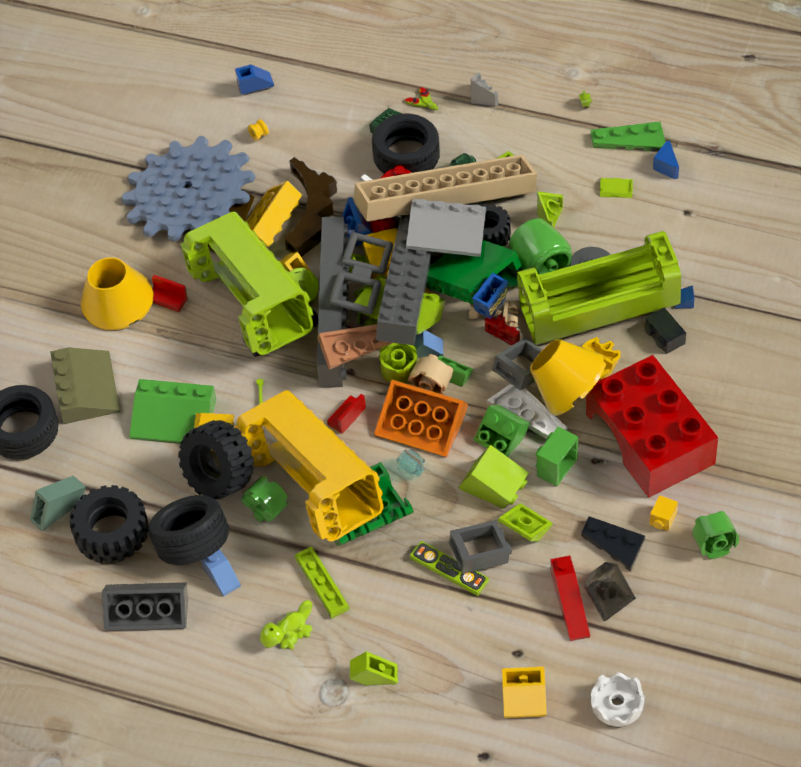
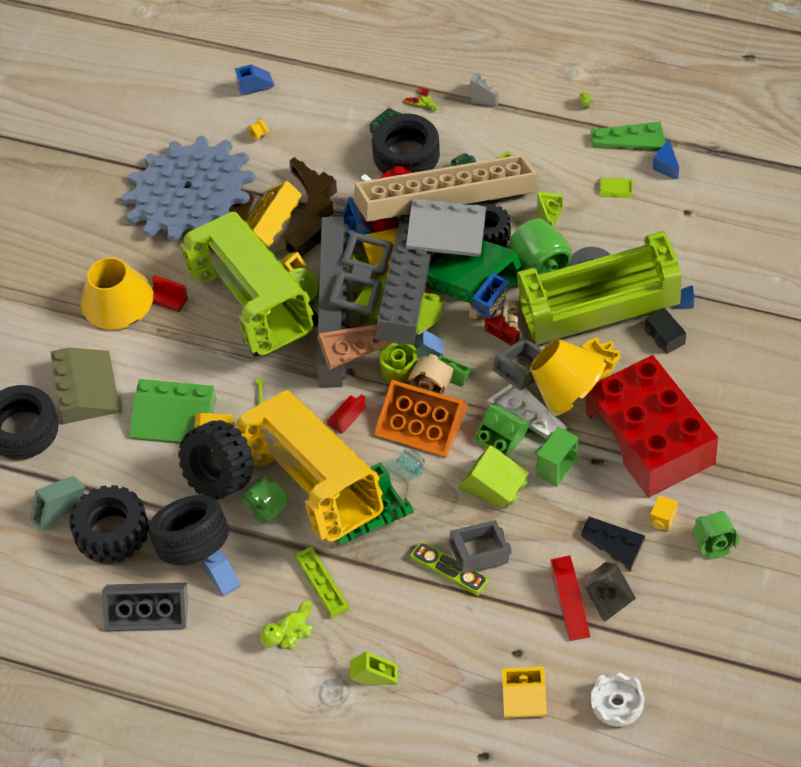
(526, 522): lime slope -> none

